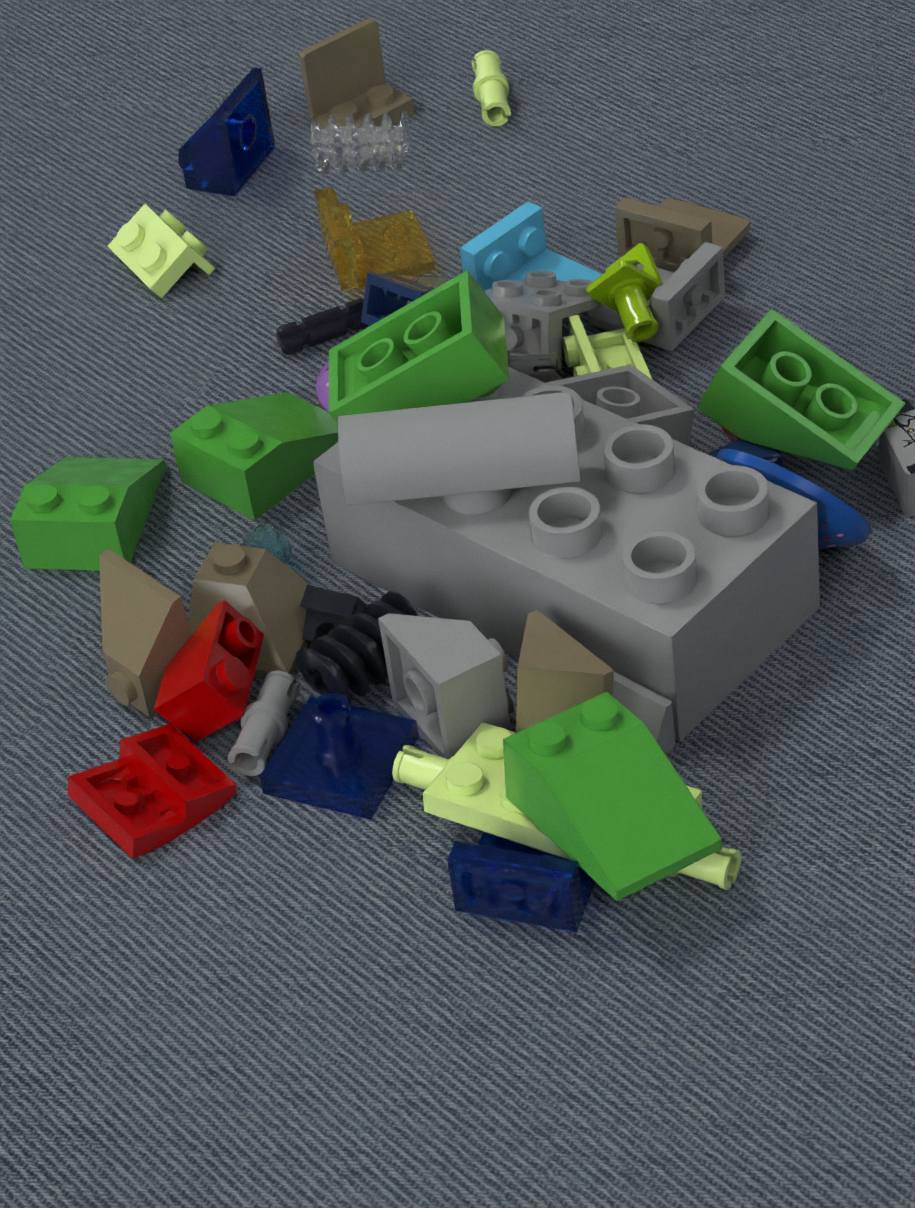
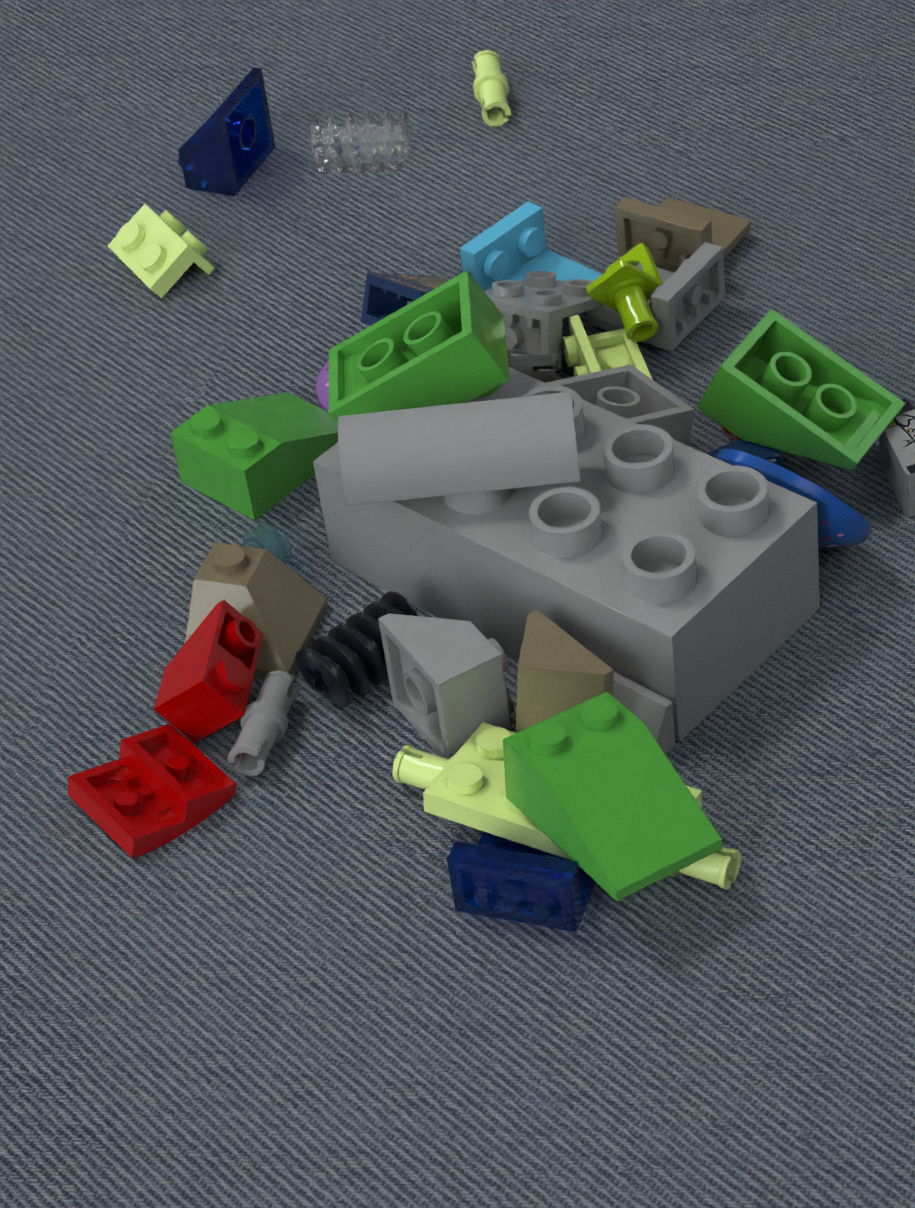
(83, 510): bright green slope -> none
(140, 631): dark tan slope -> none
(320, 327): black axle -> none
(327, 610): black tile -> none
(338, 756): clear blue tile -> none
(349, 78): dark tan bracket -> none
(371, 246): clear yellow bracket -> none

